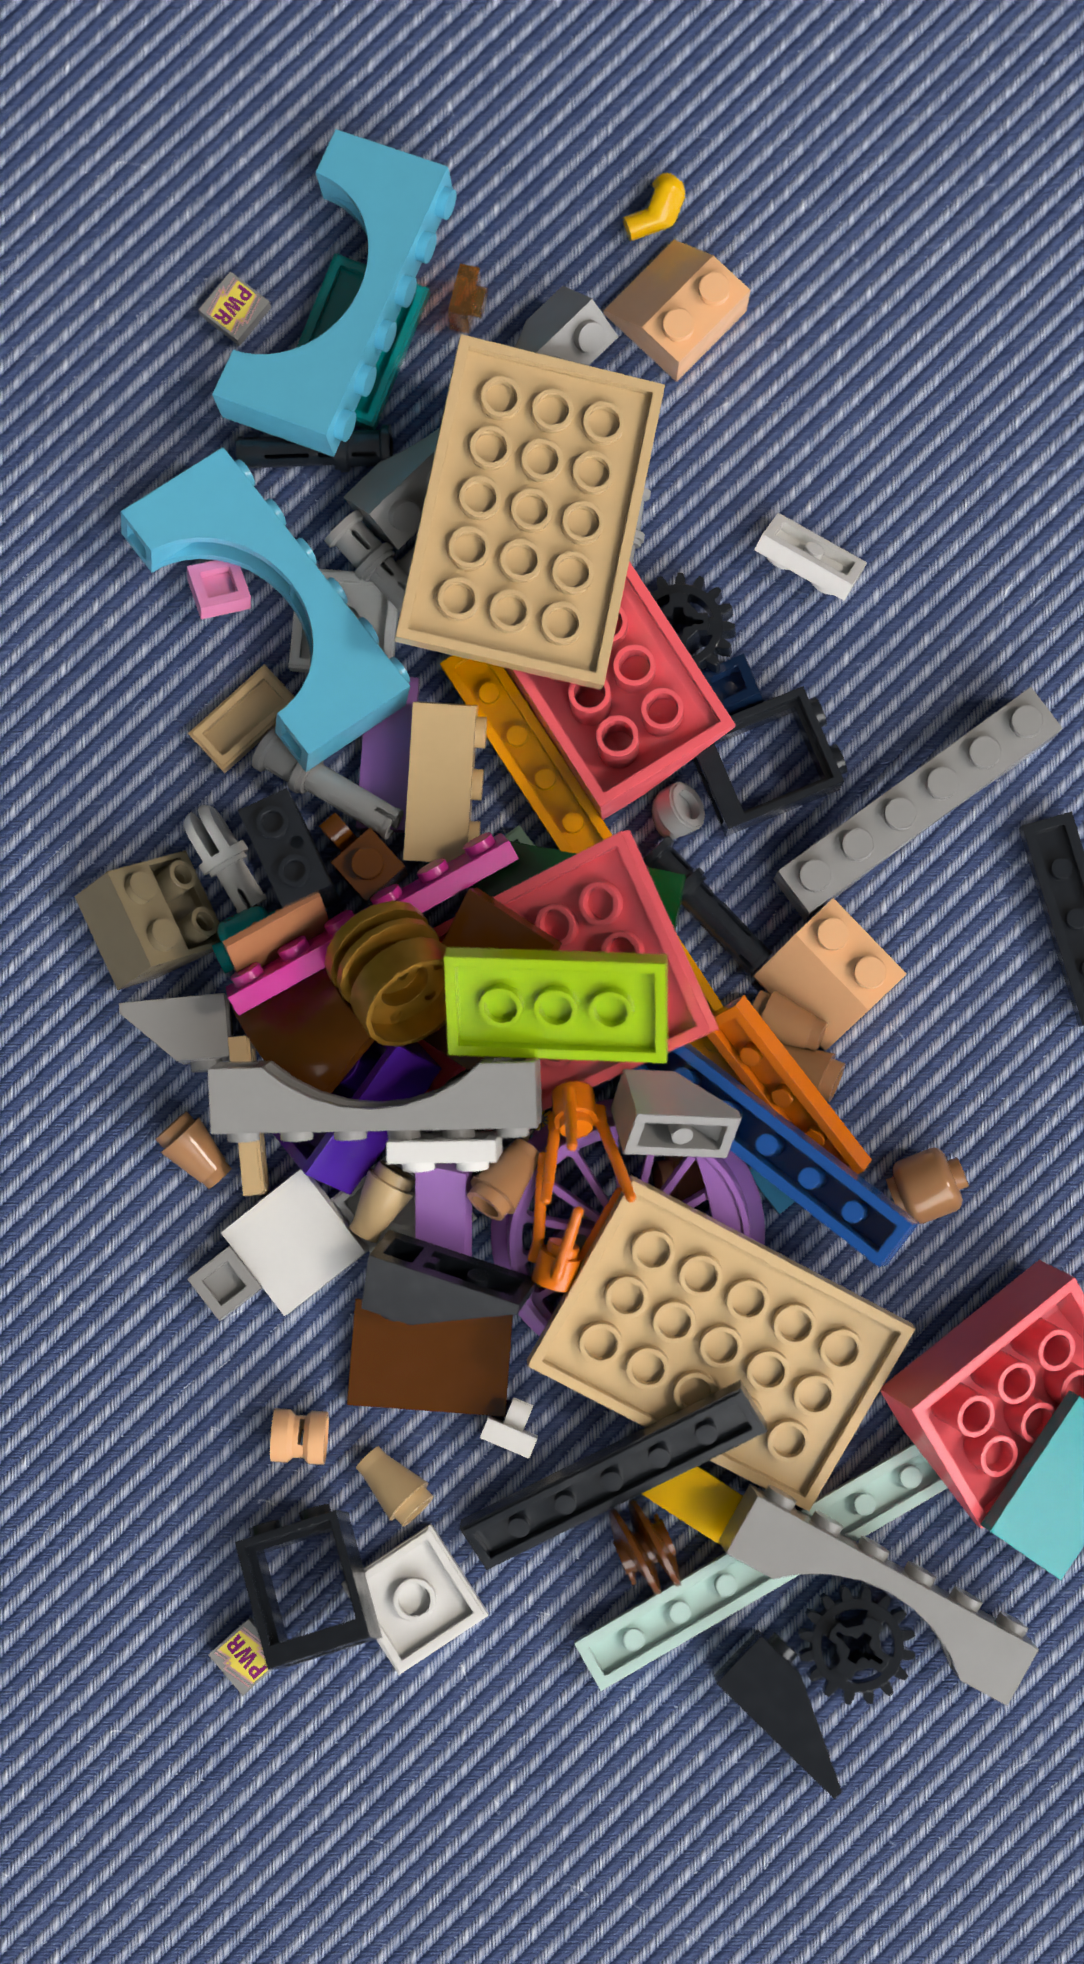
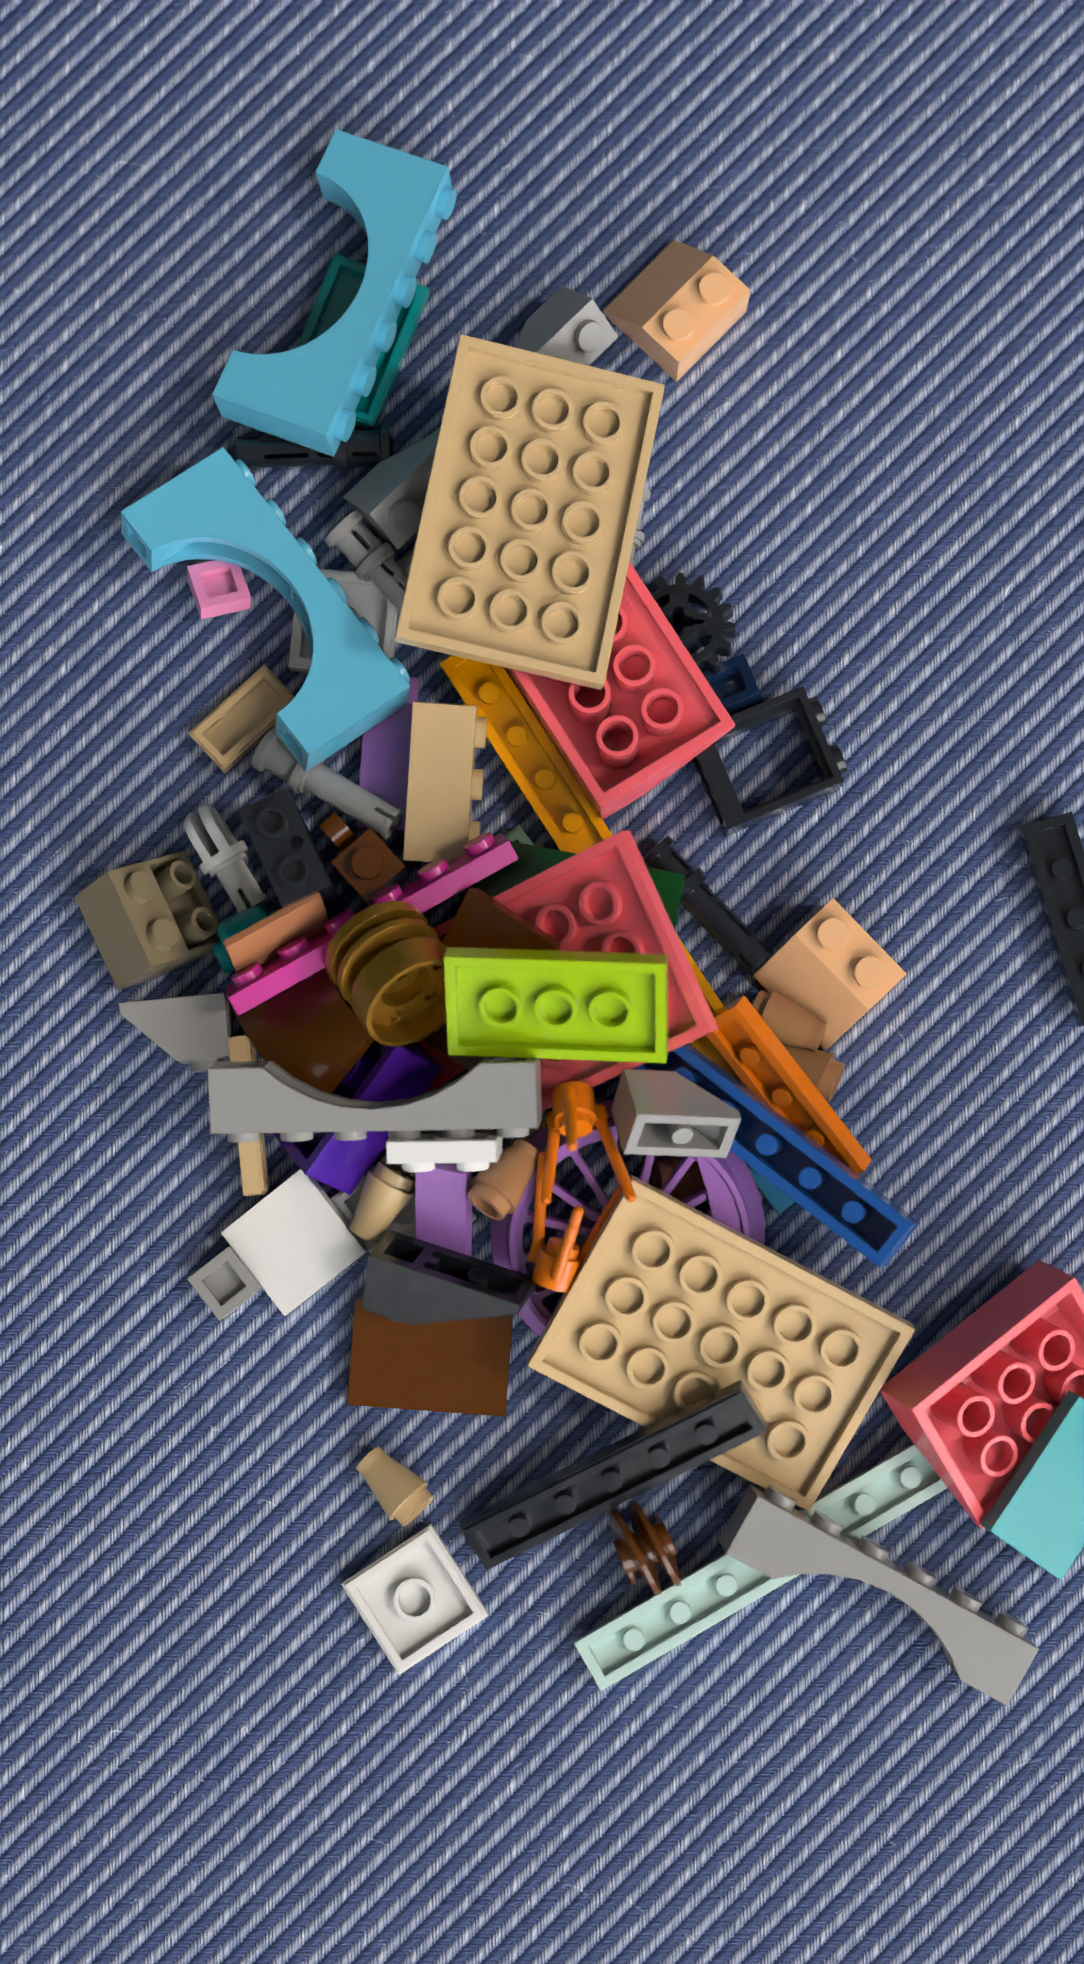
(193, 1150): medium nougat cone -> none
(234, 308): tile -> none
(241, 1657): tile -> none
(269, 1536): black window -> none
(287, 1433): light nougat wheel -> none
(467, 299): clear orange plate -> none
(511, 1432): white tile -> none
(662, 209): yellow arm -> none
(677, 811): light grey tile -> none
(698, 1501): yellow slope -> none
(774, 1696): black slope -> none
(810, 556): white plate -> none
(842, 1665): black gear -> none
(917, 803): light grey arch -> none
(928, 1185): medium nougat head -> none

